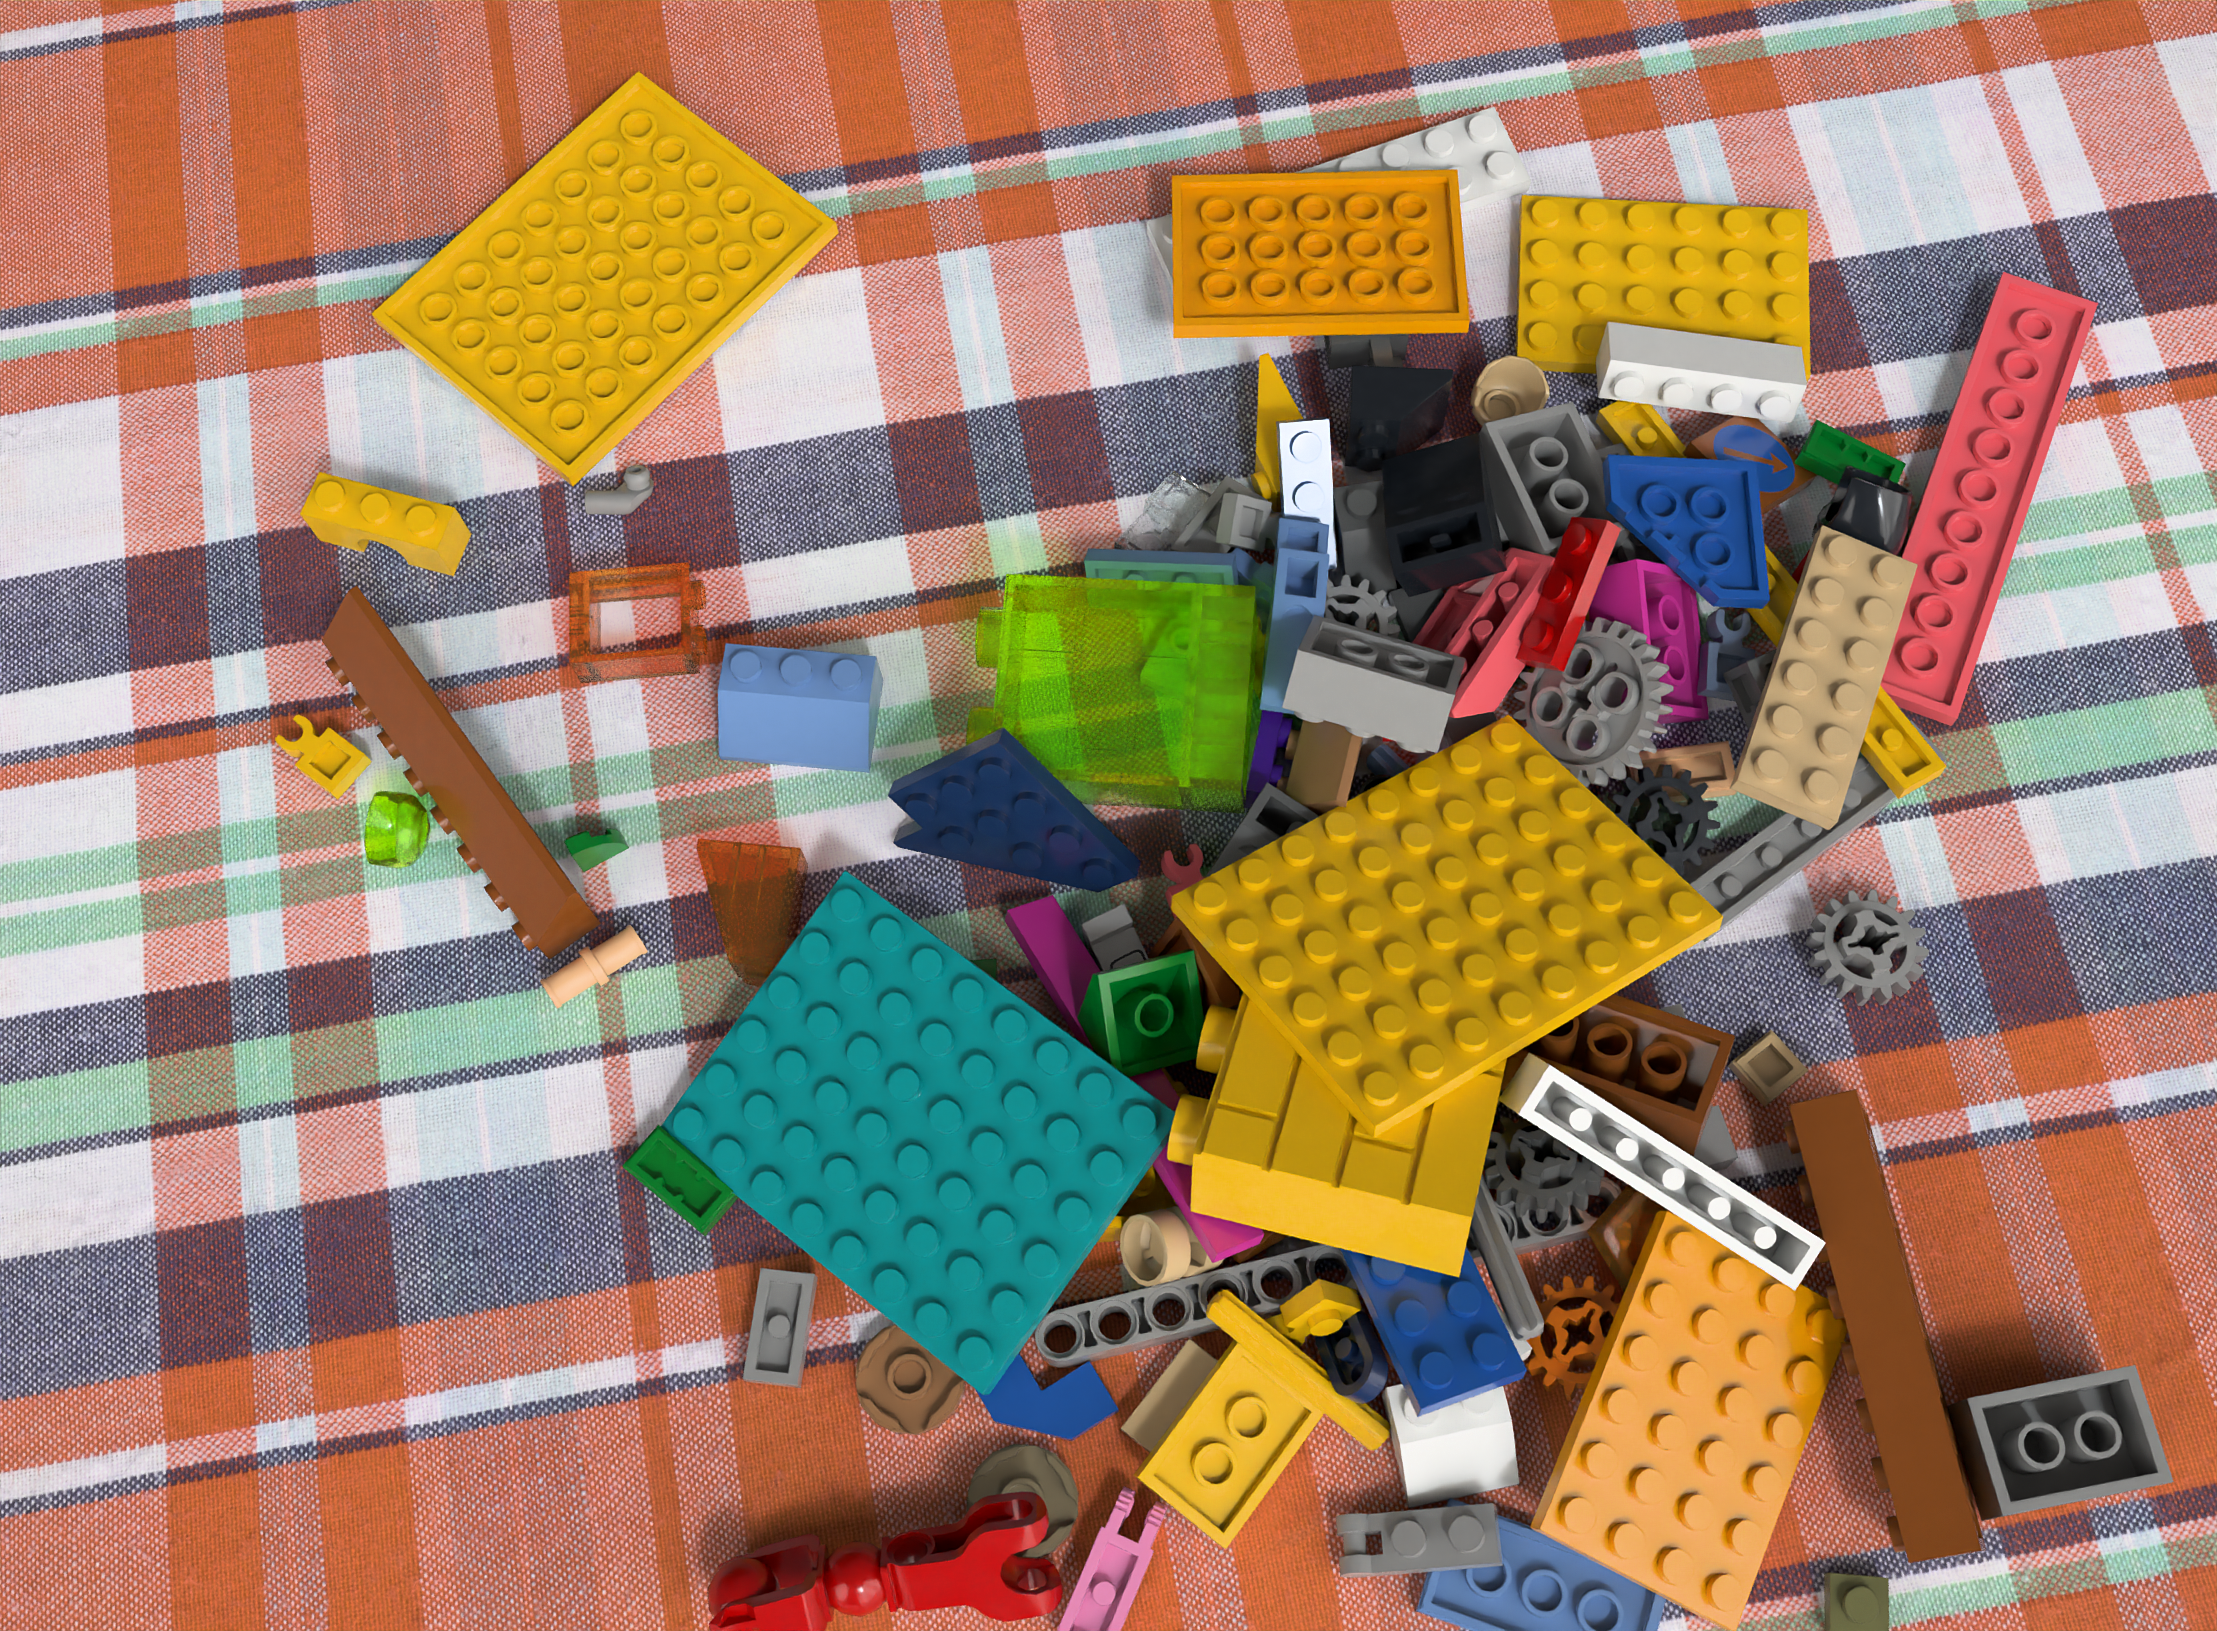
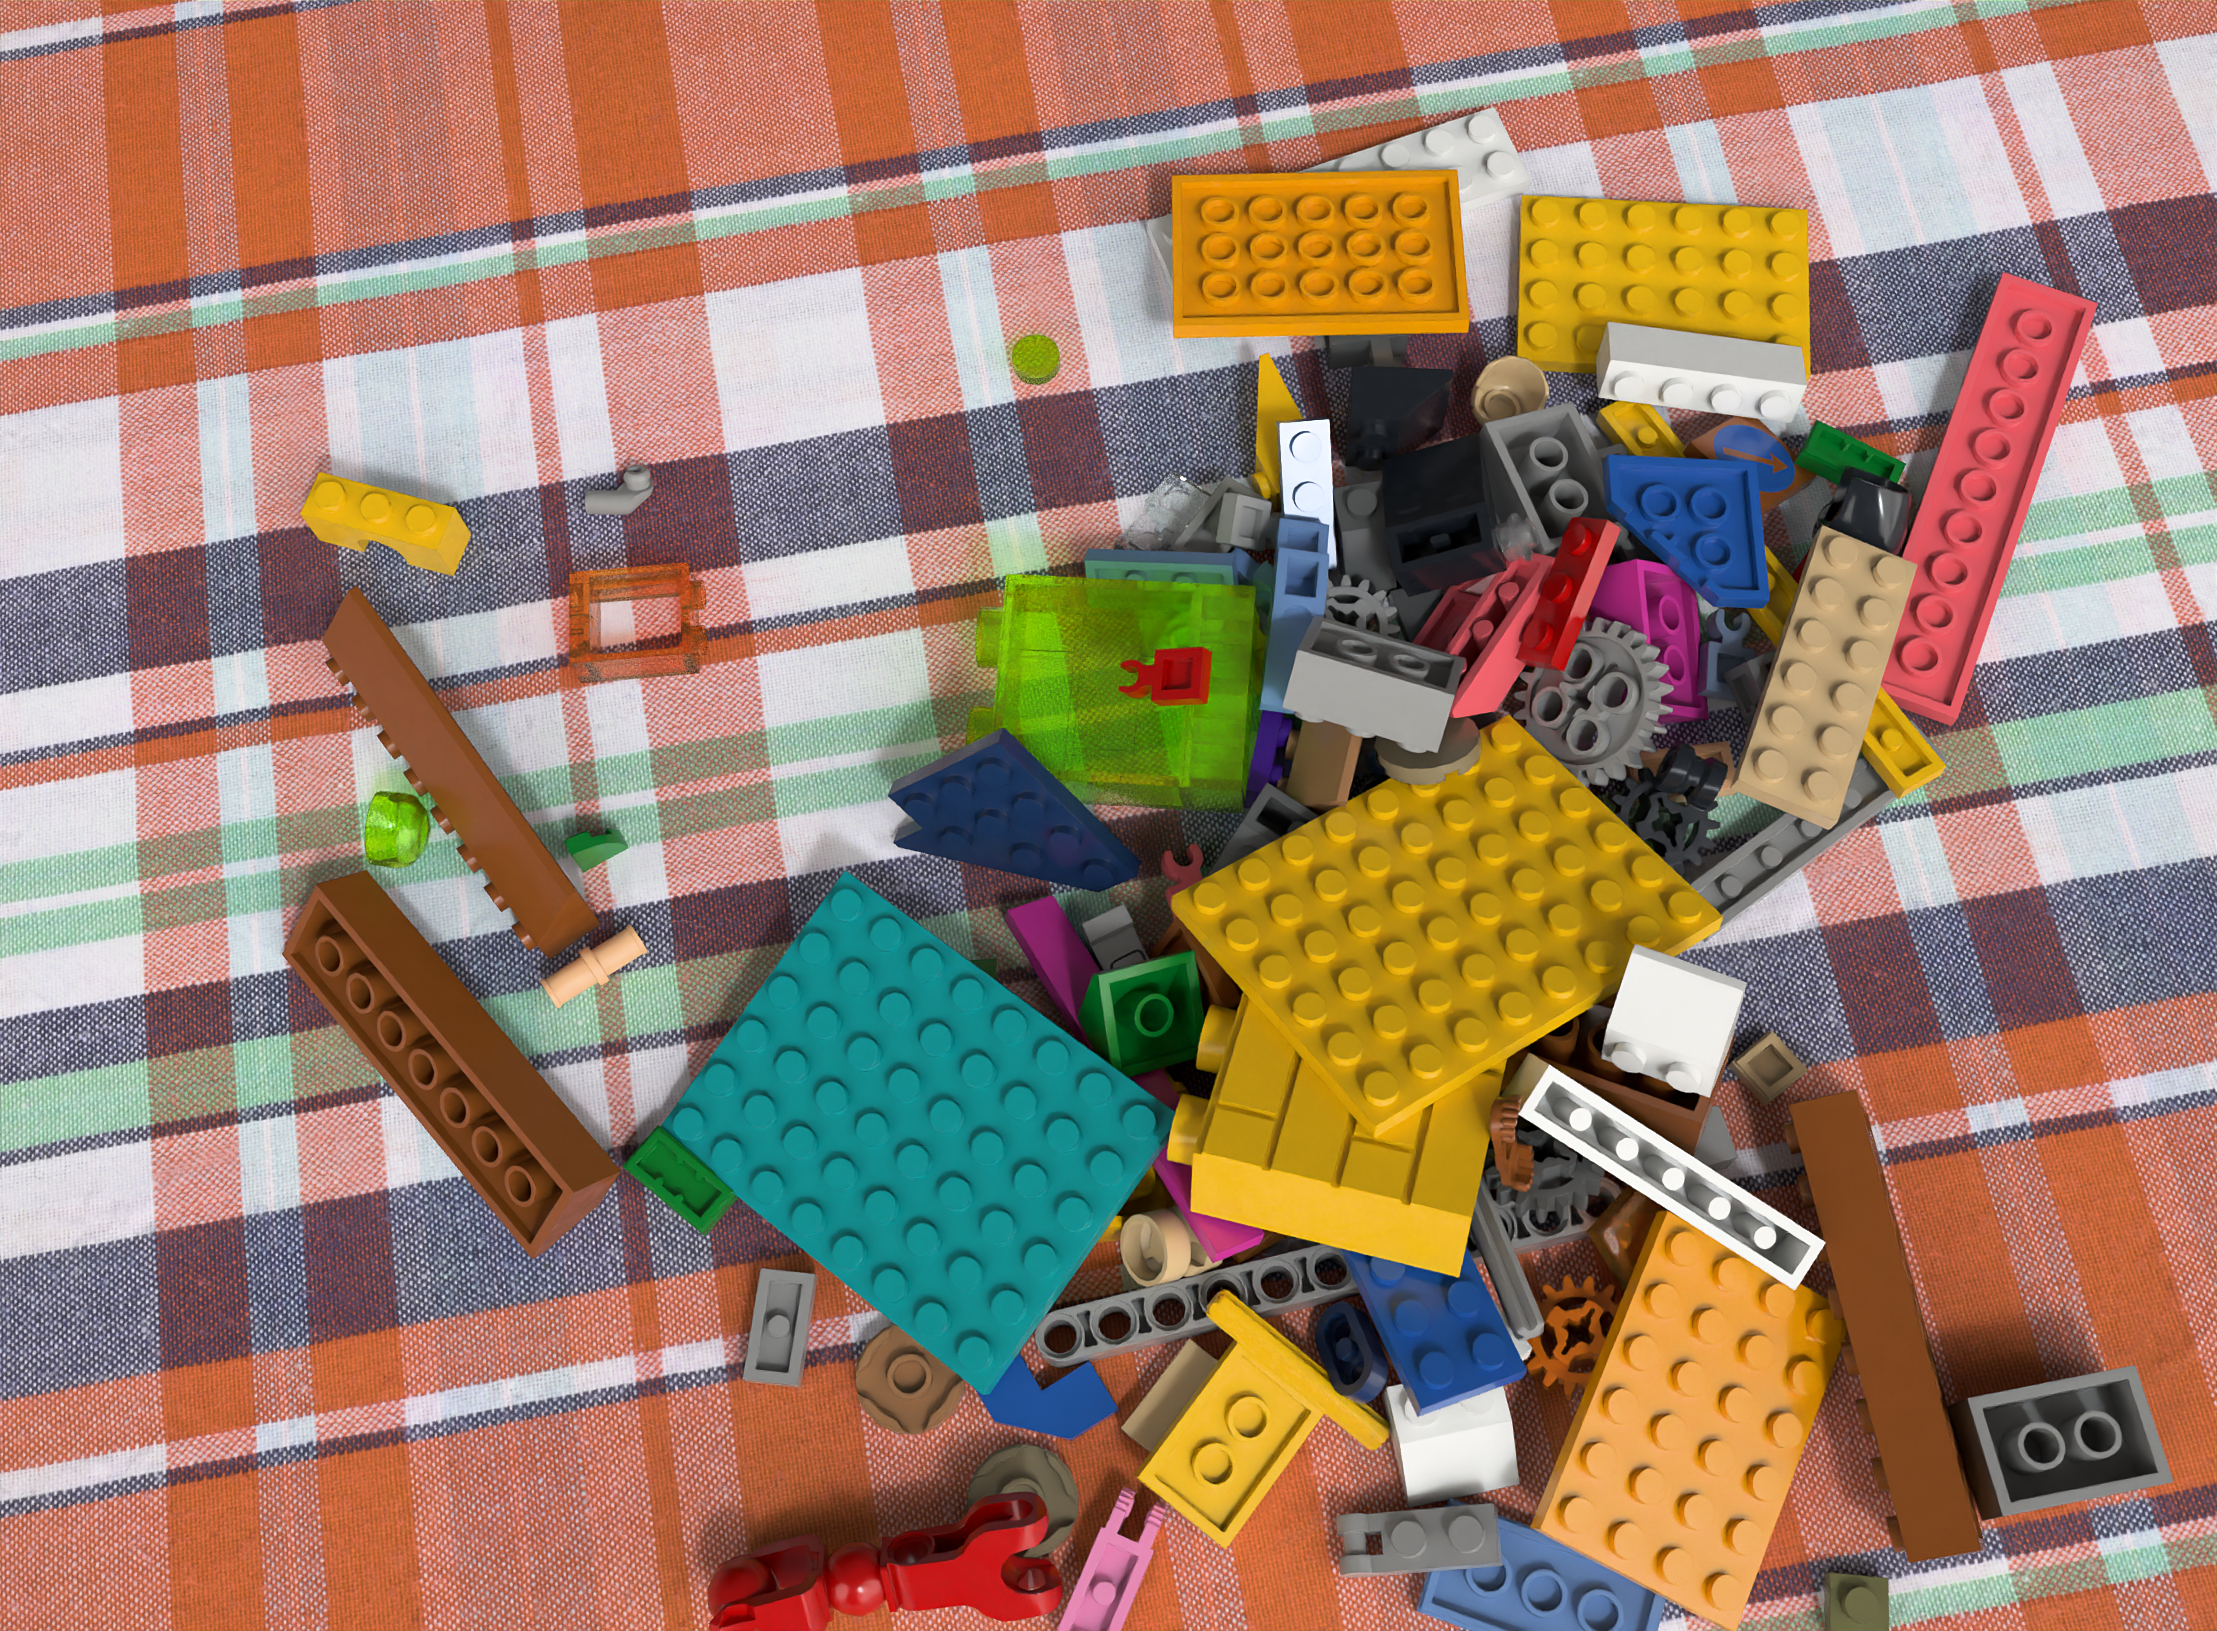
(325, 759): yellow plate -> none
(449, 1061): none -> dark orange slope
(605, 276): yellow plate -> none
(755, 901): clear orange slope -> none
(798, 707): medium blue slope -> none
(1036, 359): none -> clear neon green tile
(1175, 679): none -> red plate
(1315, 1311): yellow plate -> none
(1457, 751): none -> dark tan tile
(1511, 1159): none -> dark orange piece
(1517, 537): none -> clear plate
(1673, 1021): none -> white slope
(1690, 775): none -> black wheel
(1857, 967): light grey gear -> none

